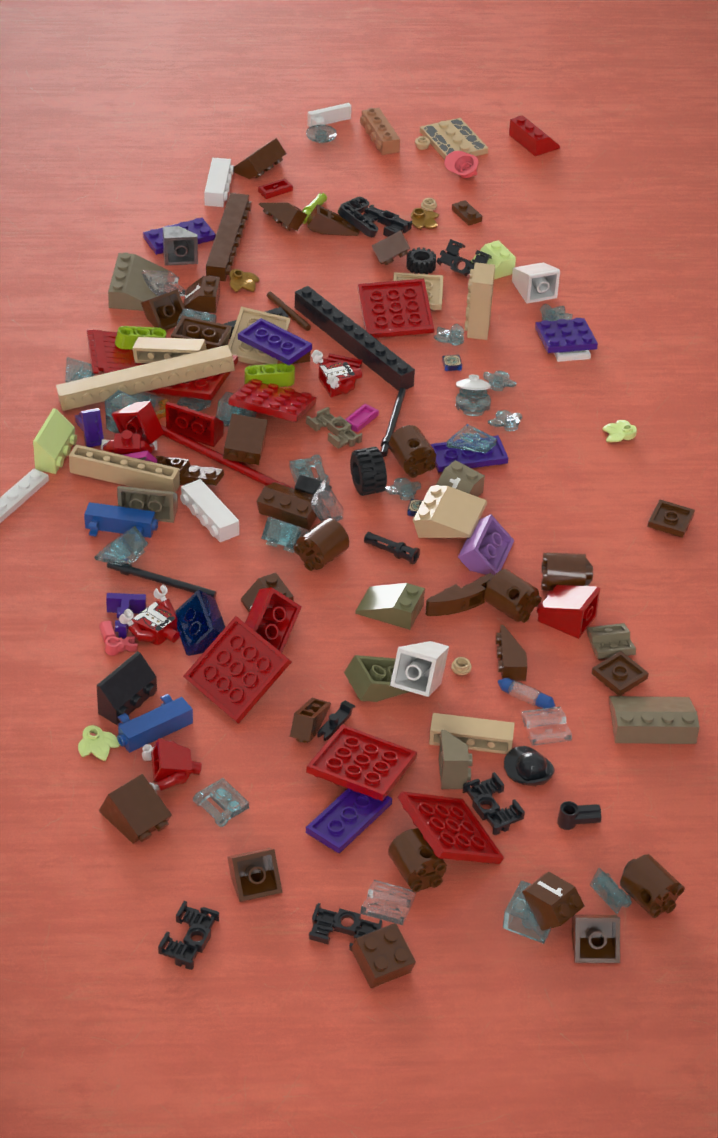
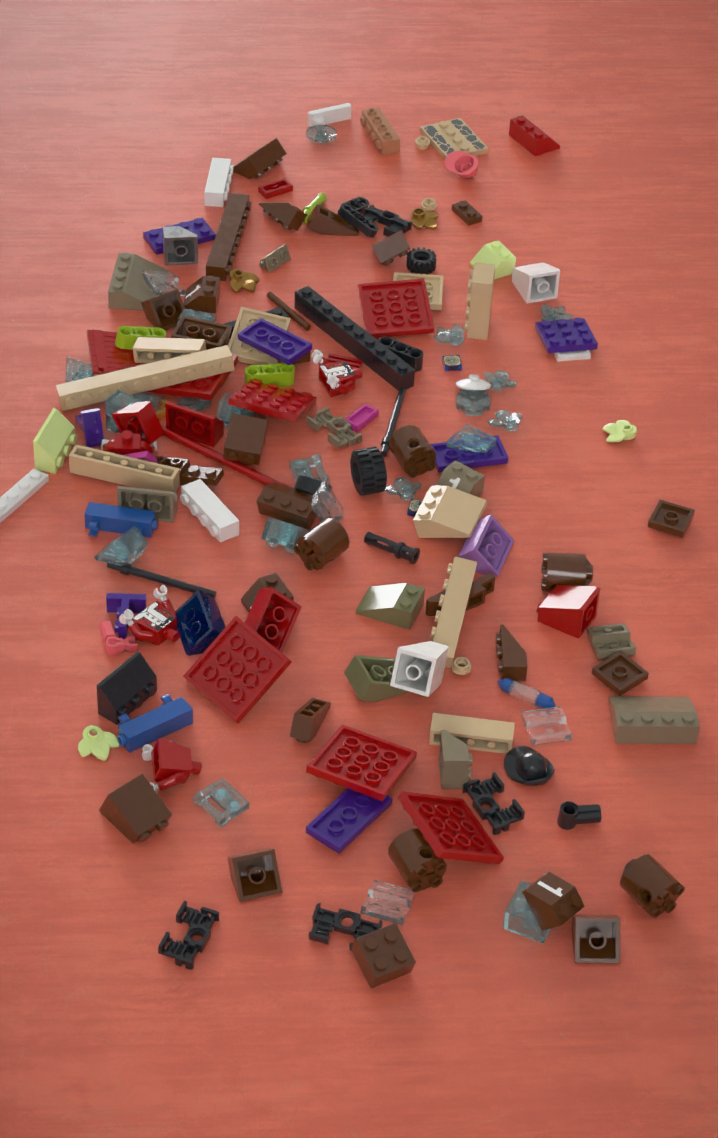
(275, 258): none -> dark tan hinge
(336, 720): black piece -> none
(409, 354): none -> black beam
(453, 255): black piece -> none
(453, 605): none -> tan brick
(512, 595): reddish brown cylinder -> none
(609, 891): clear light blue hinge -> none

